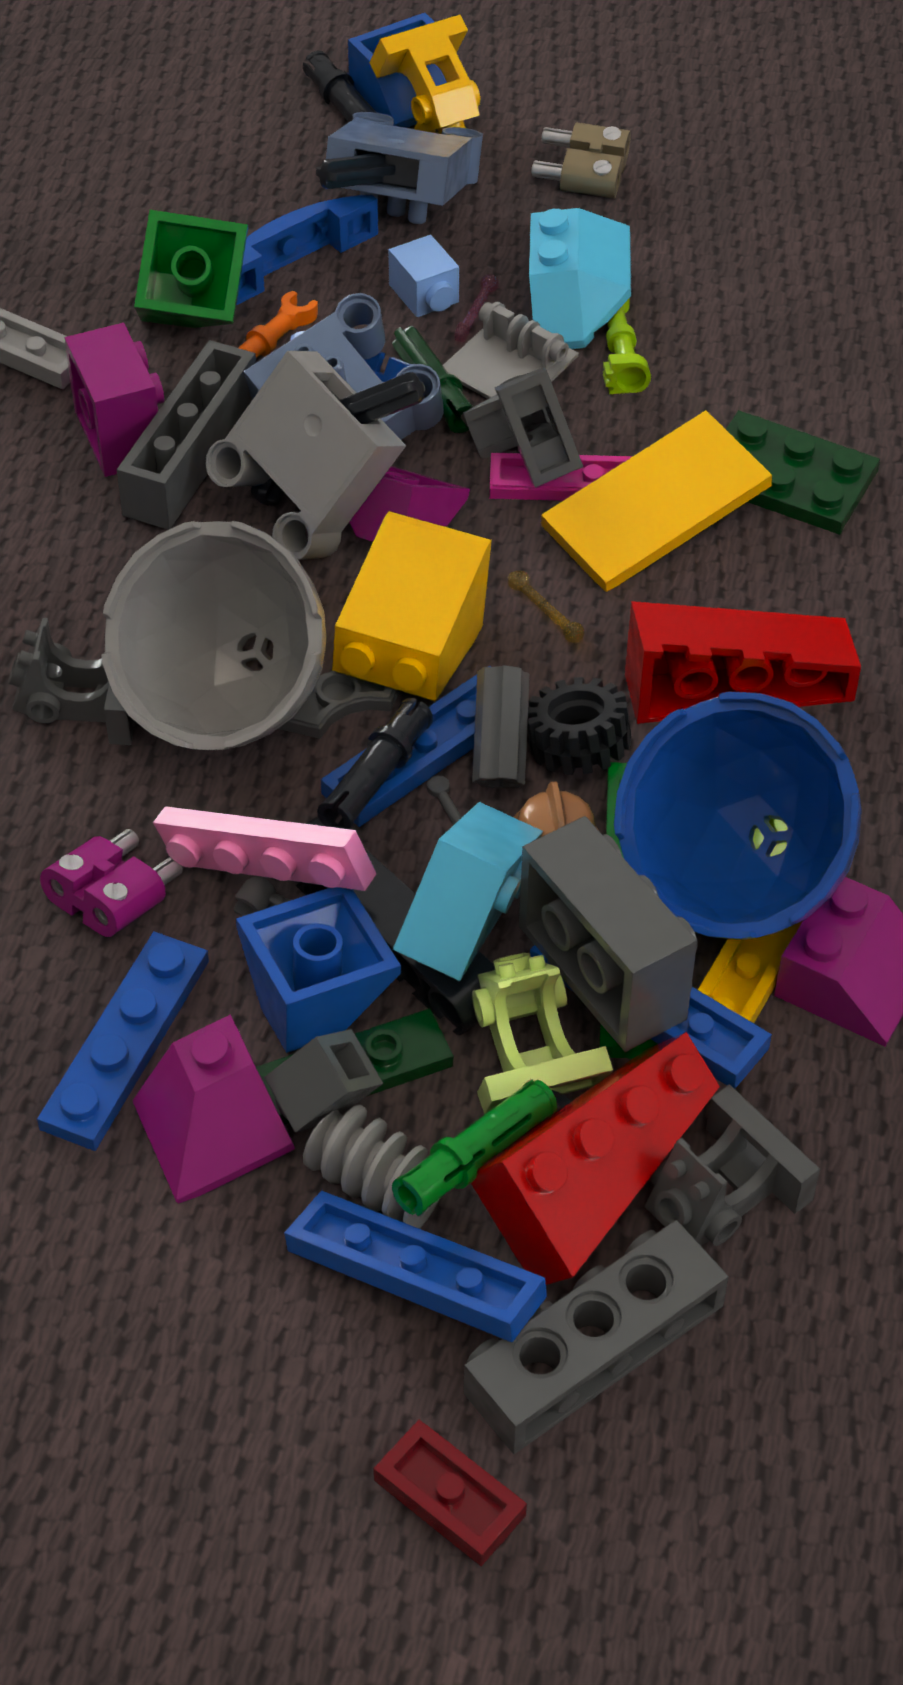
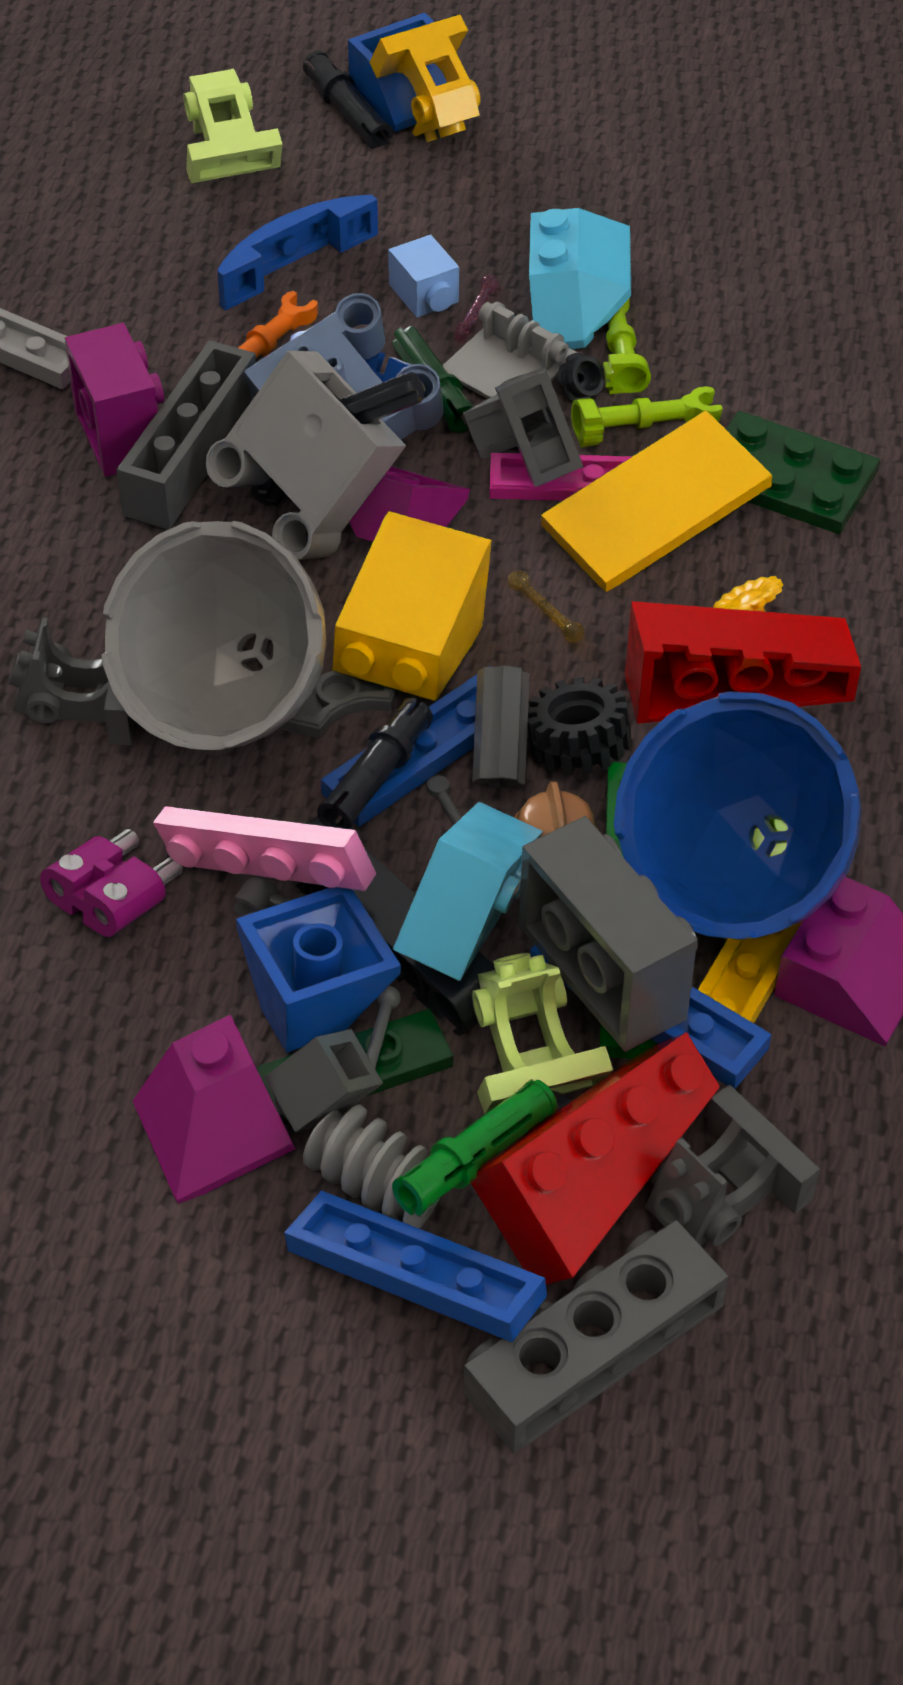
(123, 1041): blue plate -> none
(190, 270): green slope -> none
(231, 146): none -> yellowish green tile
(387, 1000): none -> dark grey hinge
(401, 163): sand blue piece -> none
(450, 1492): dark red plate -> none
(590, 376): none -> black plate
(590, 421): none -> lime piece
(591, 162): dark tan piece -> none
(751, 595): none -> yellow piece

